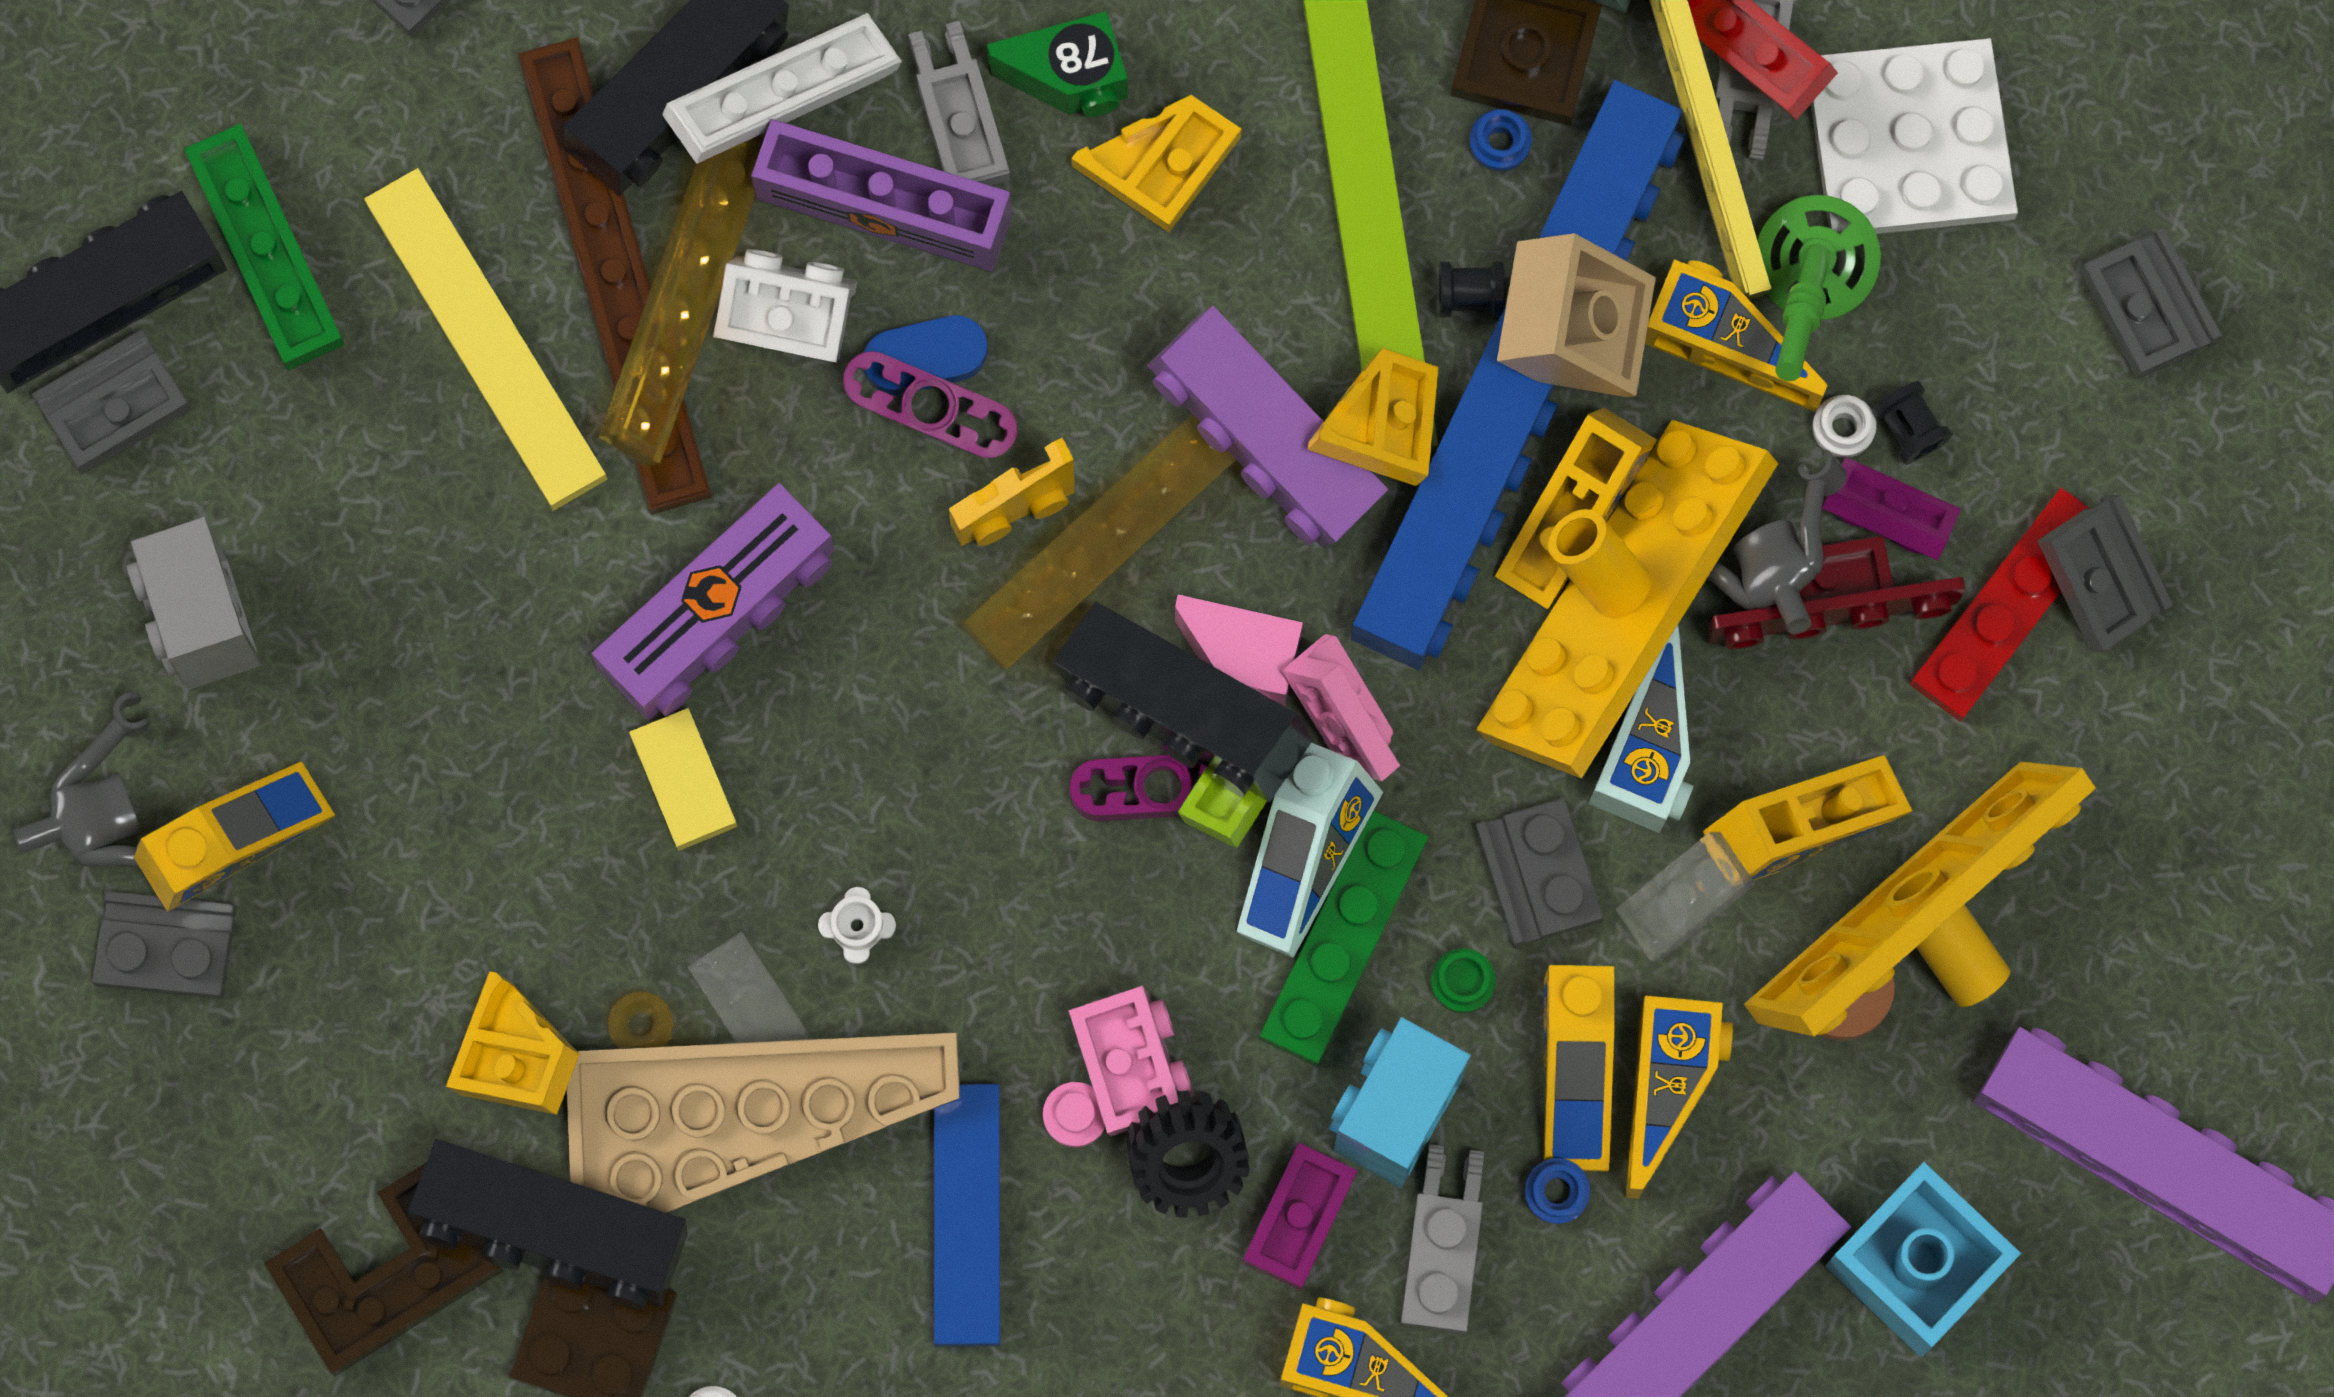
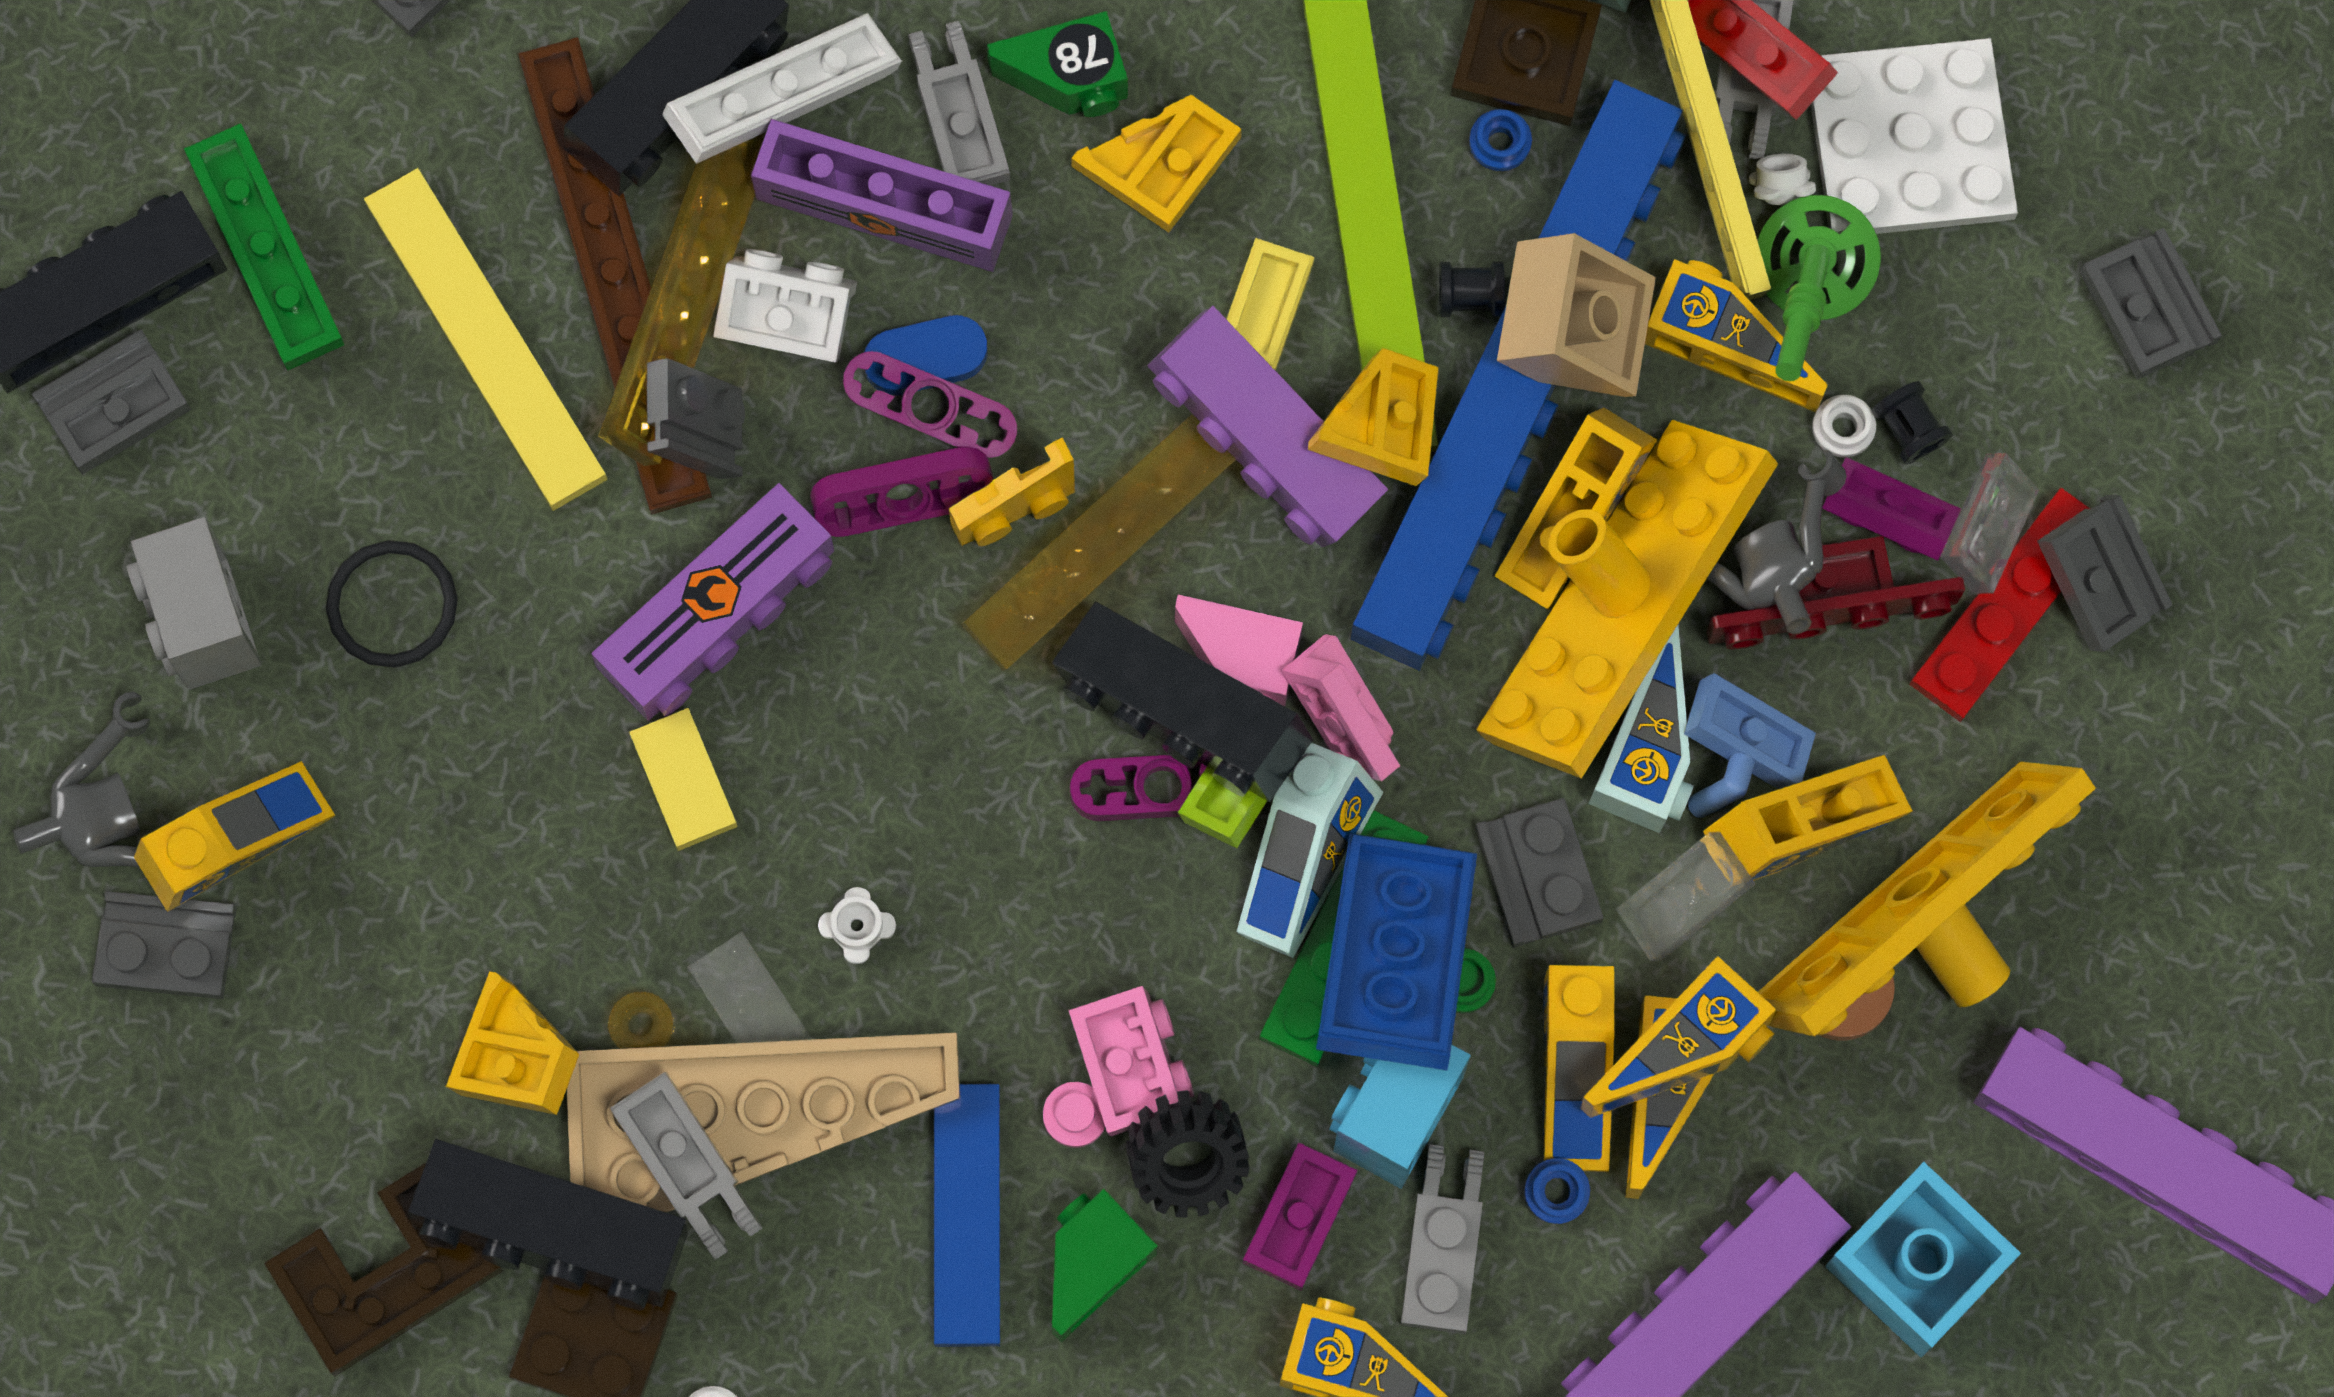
(358, 559): none -> black piece
(682, 1158): none -> light grey hinge
(694, 418): none -> dark grey plate
(879, 479): none -> magenta beam
(1094, 1258): none -> green slope
(1269, 297): none -> light yellow tile
(1397, 952): none -> blue tile
(1692, 1039): none -> slope
(1749, 736): none -> medium blue plate
(1781, 179): none -> white plate
(1989, 523): none -> clear plate

